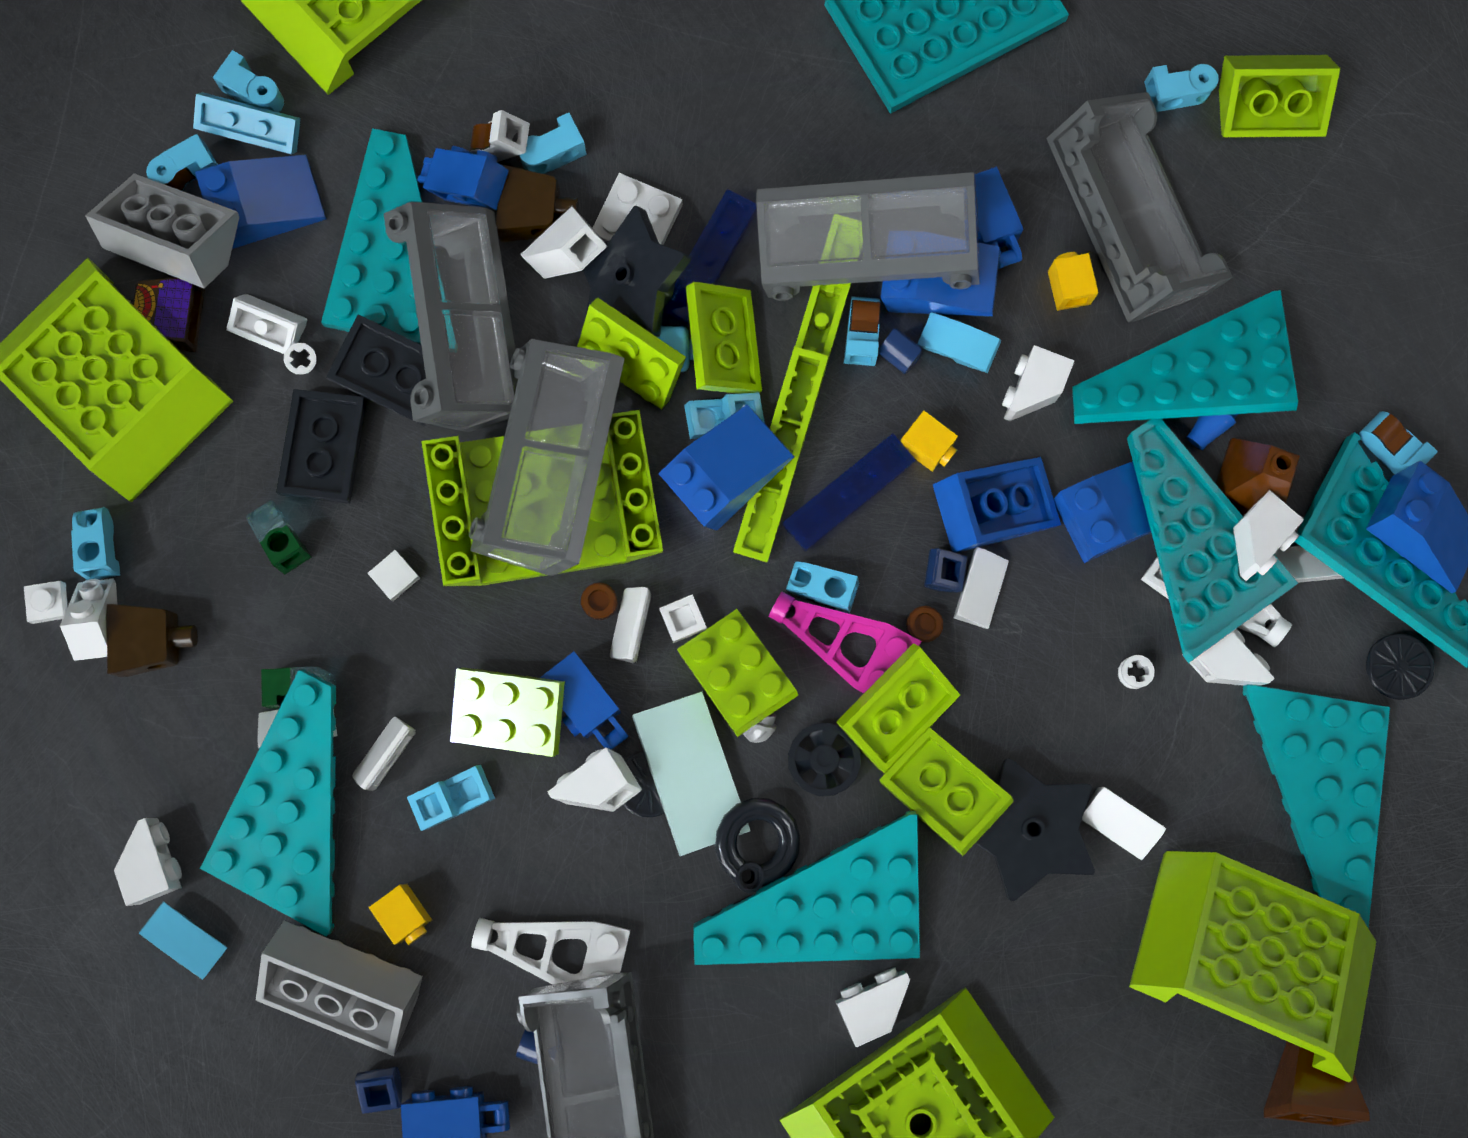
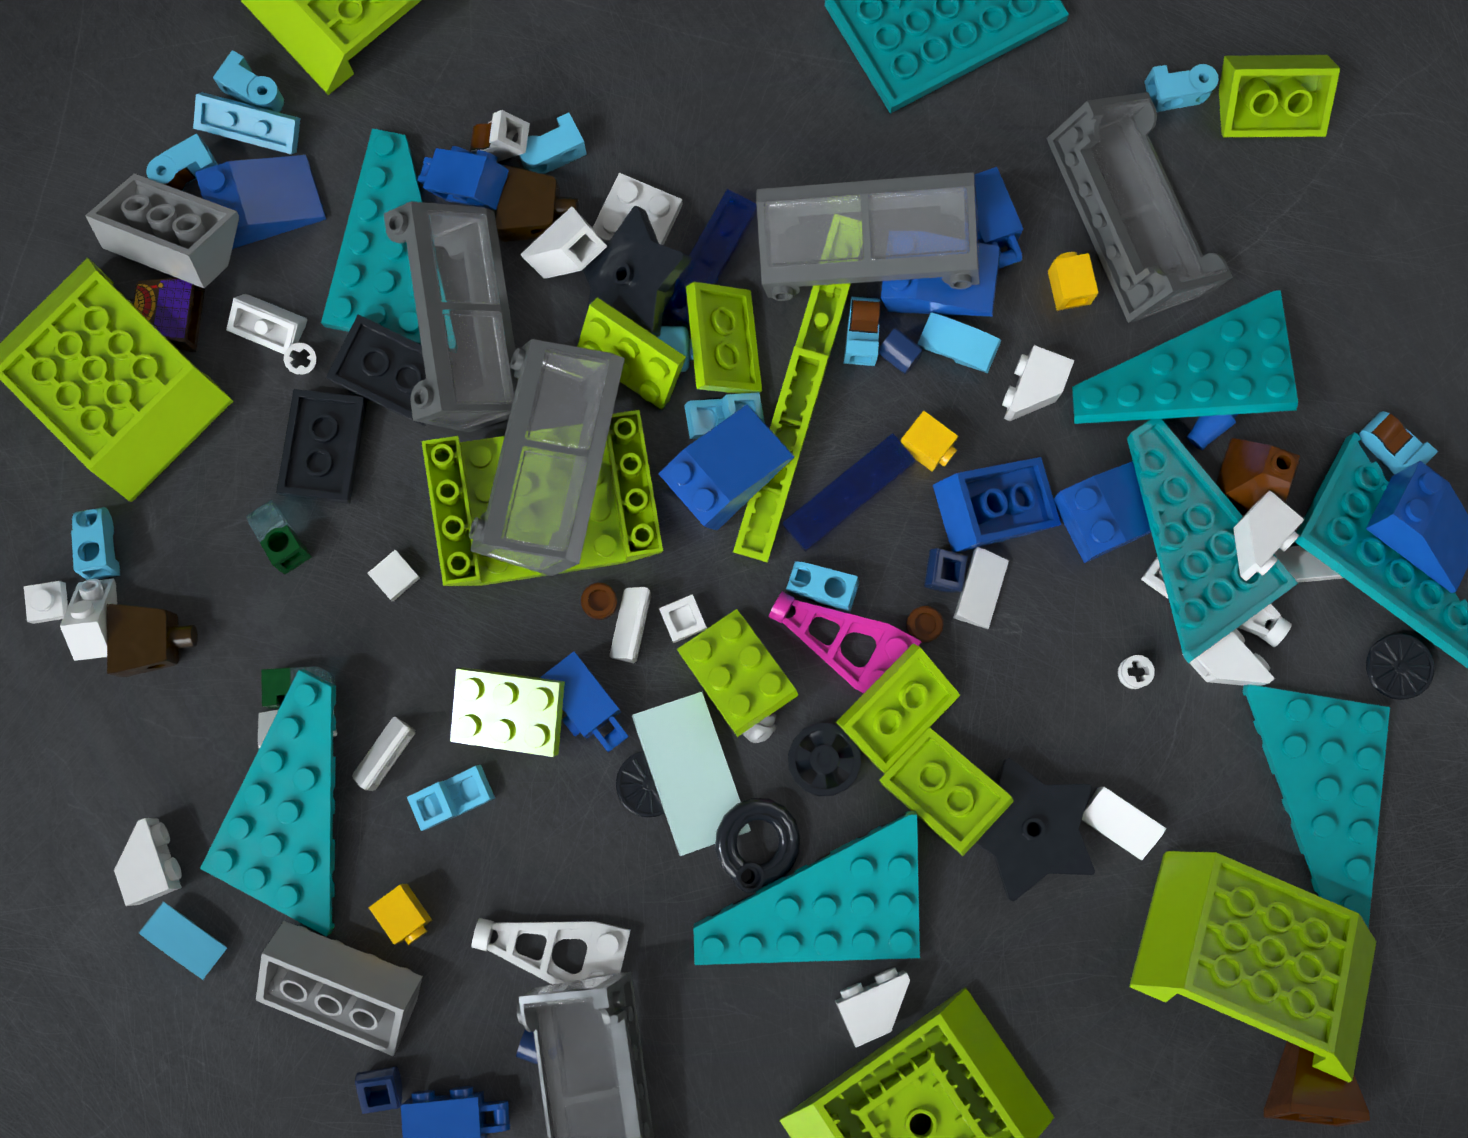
(598, 784): white slope -> none

